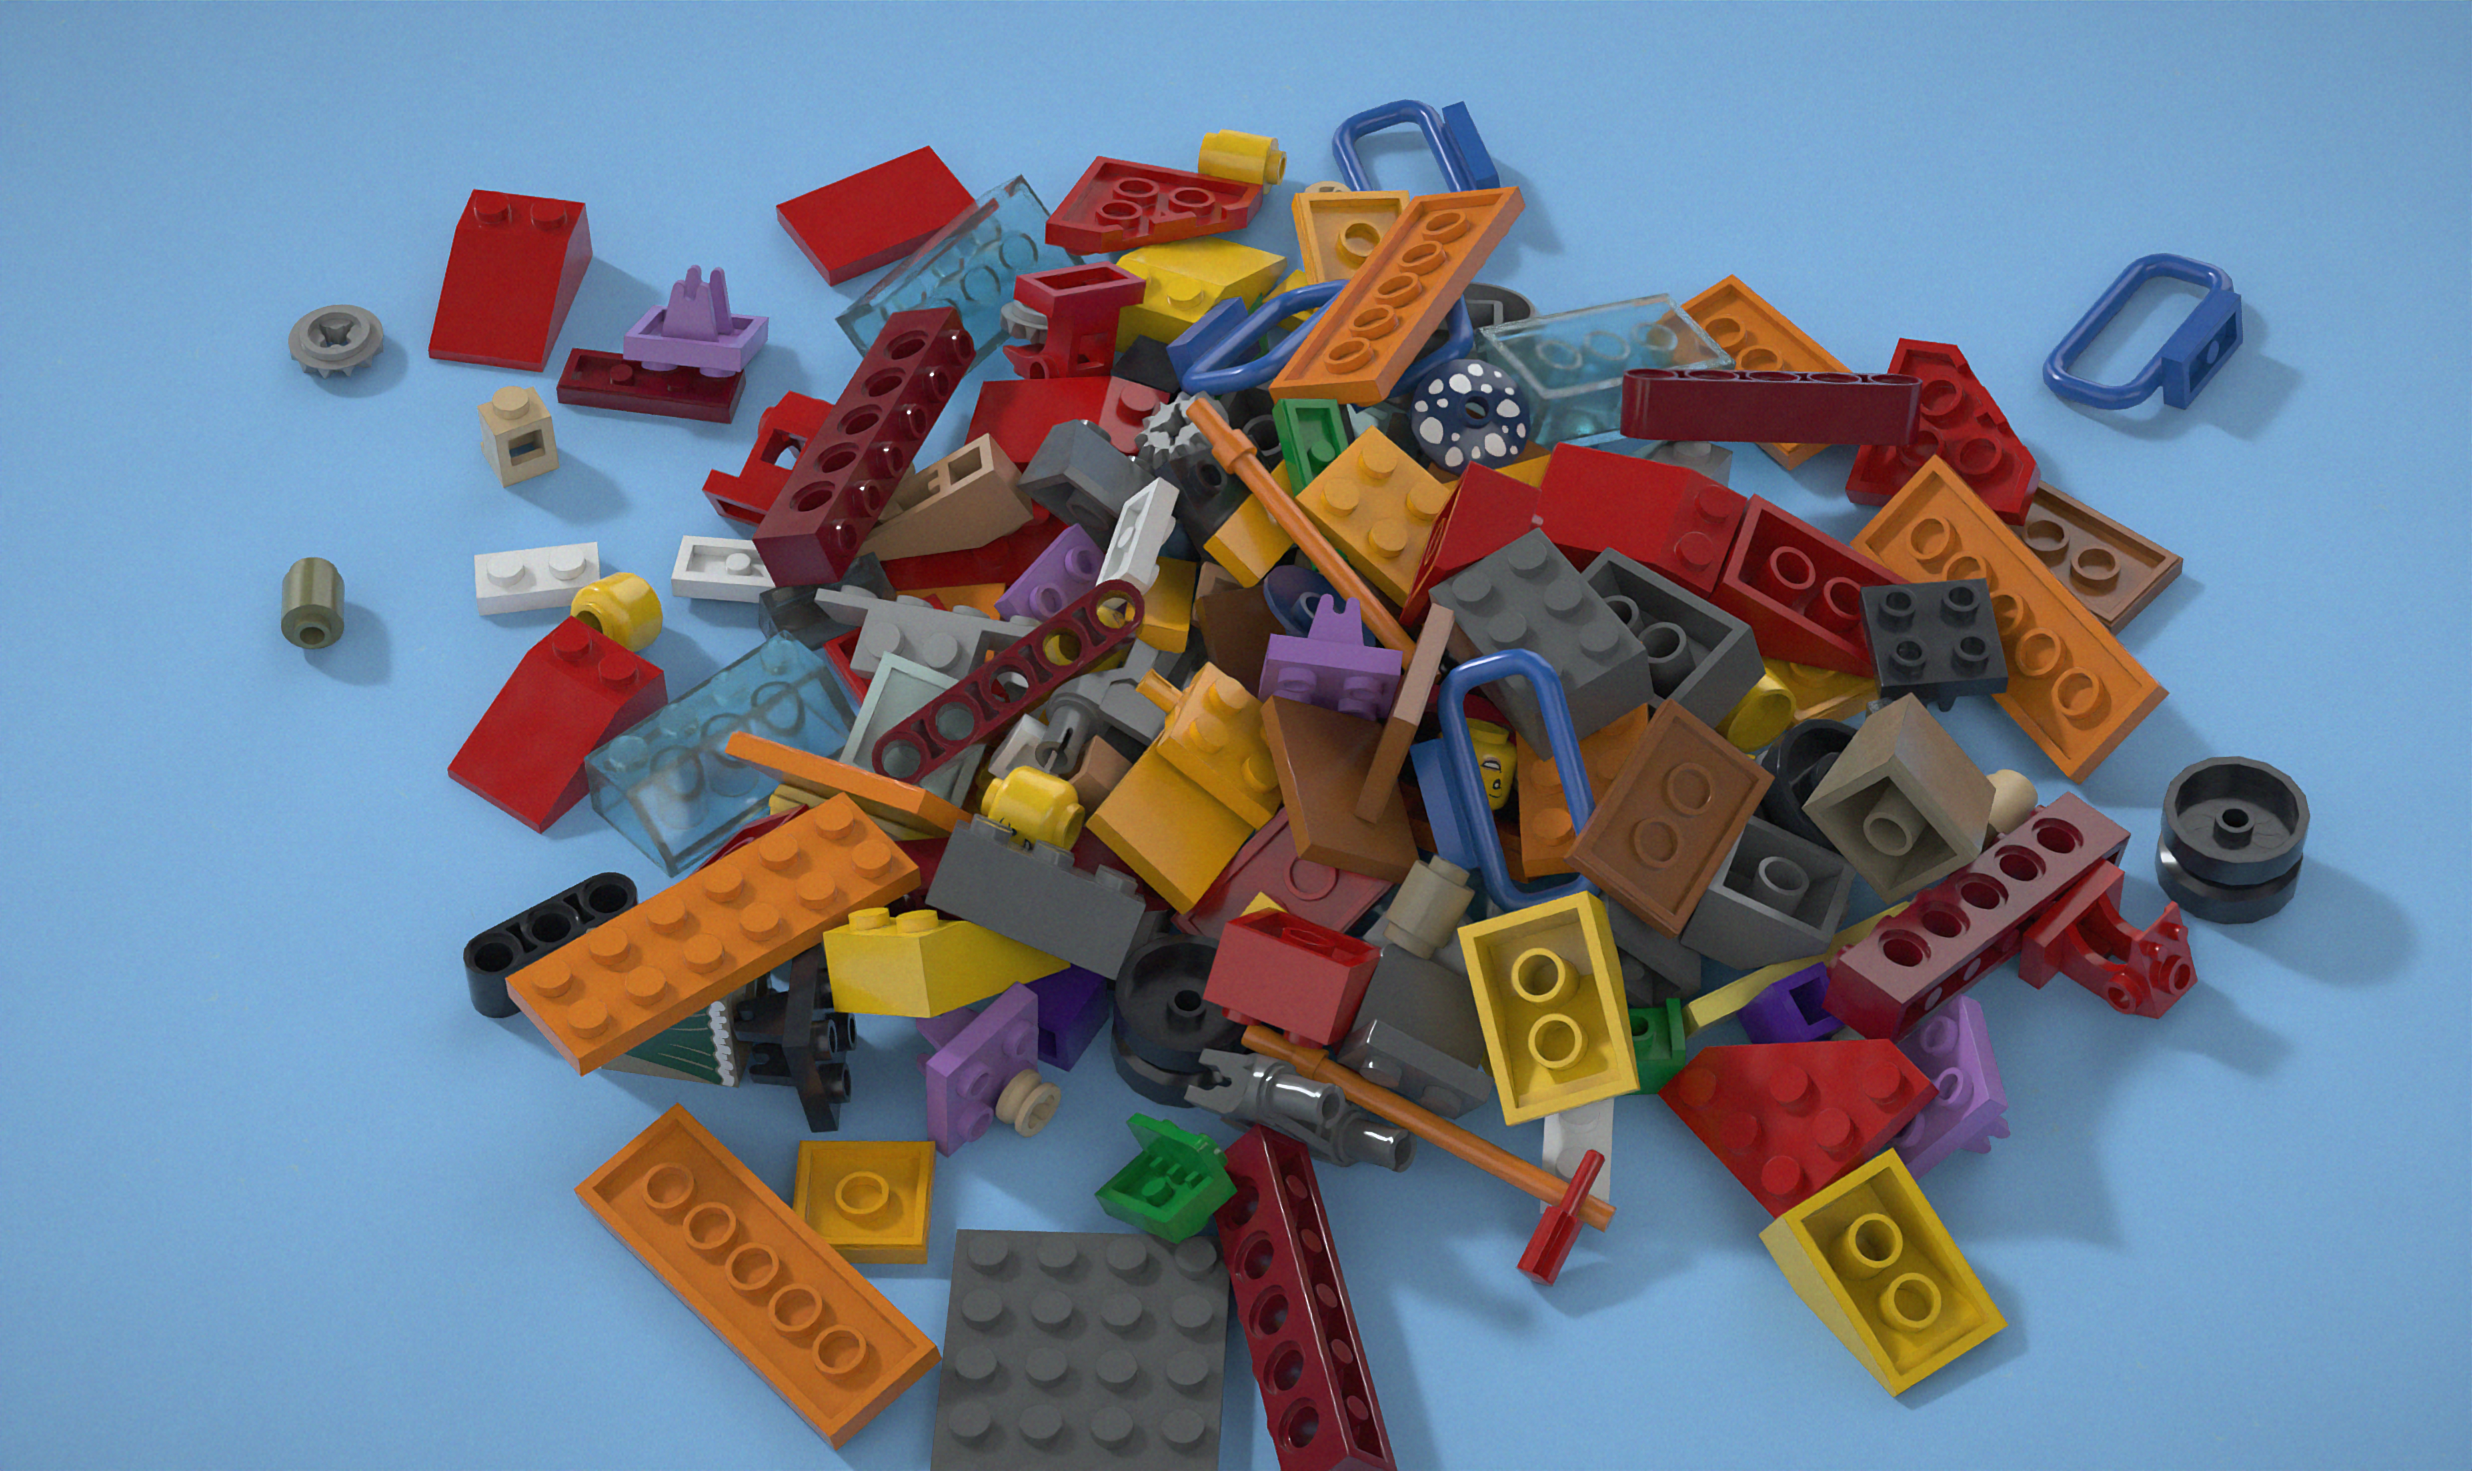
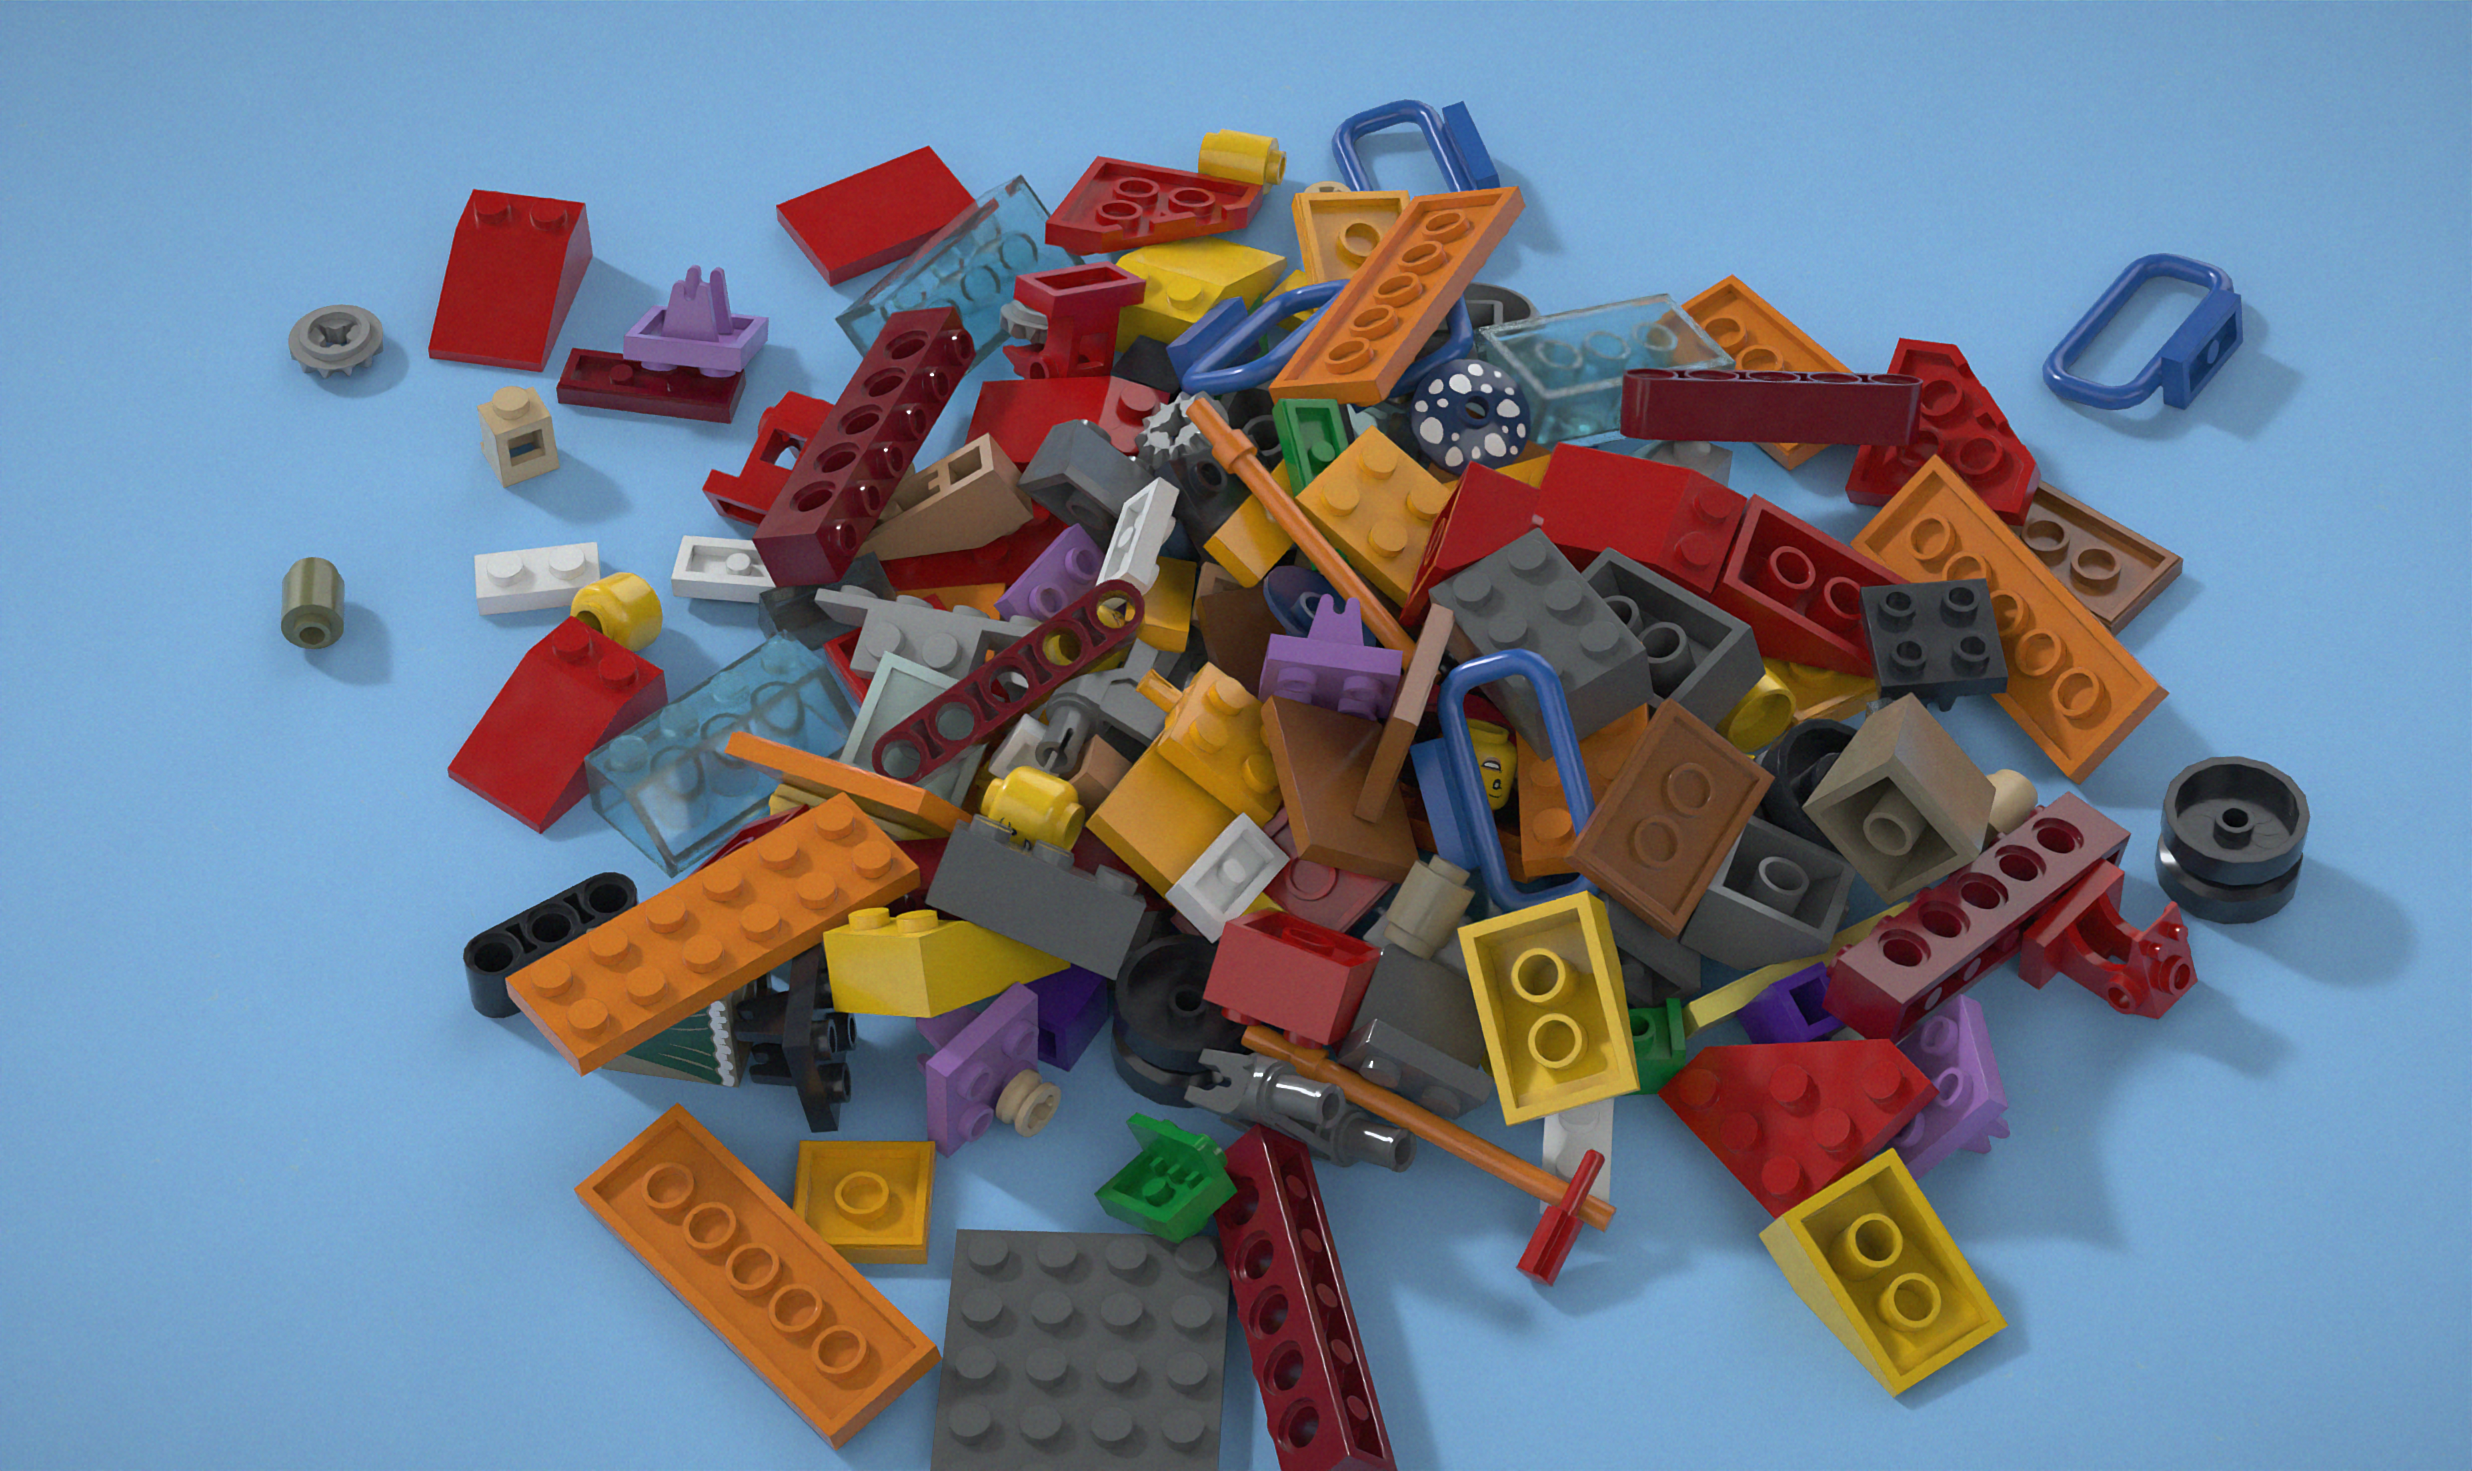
(1227, 877): none -> white plate

